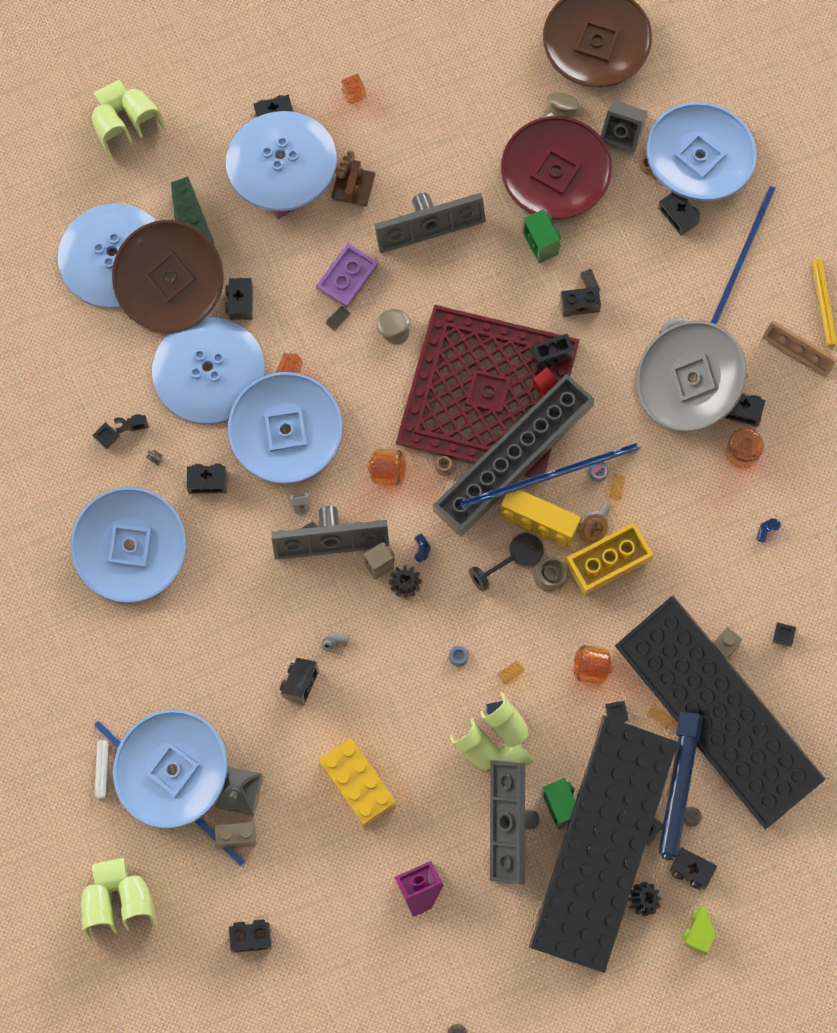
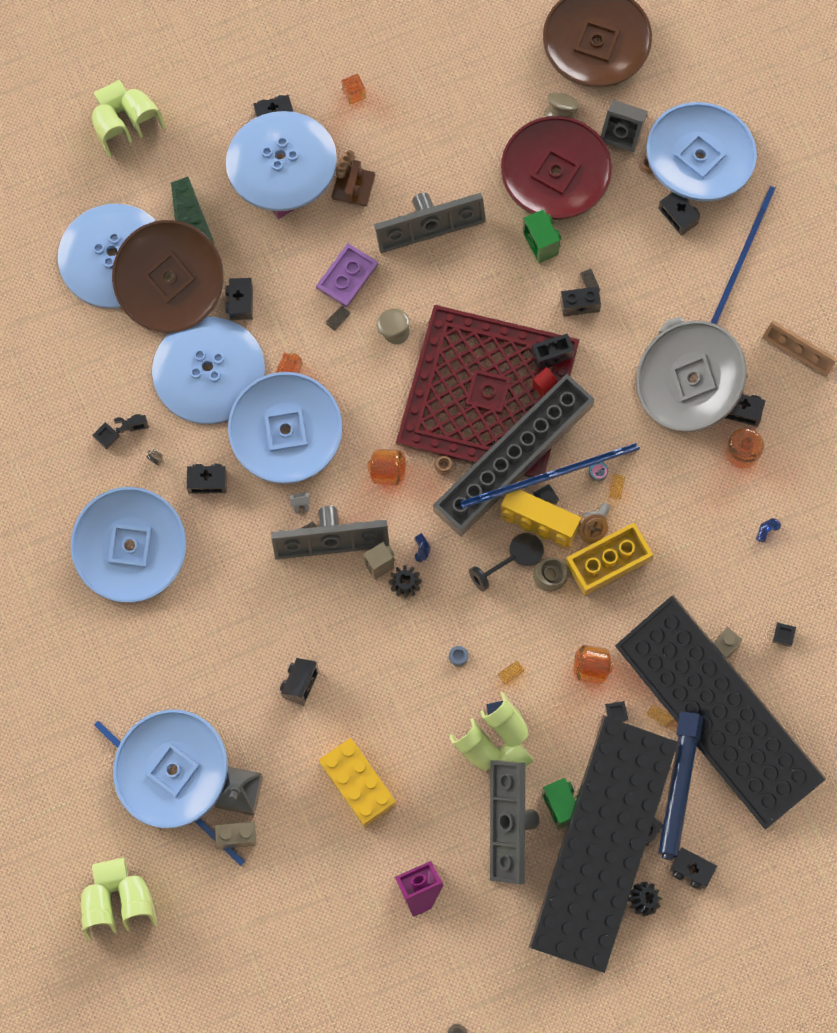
(101, 769): white axle -> none
(250, 943): black brick -> none
(333, 639): light grey arm -> none
(547, 494): none -> black plate
(692, 817): clear smoke plate -> none
(701, 933): lime slope -> none
(824, 302): yellow axle -> none

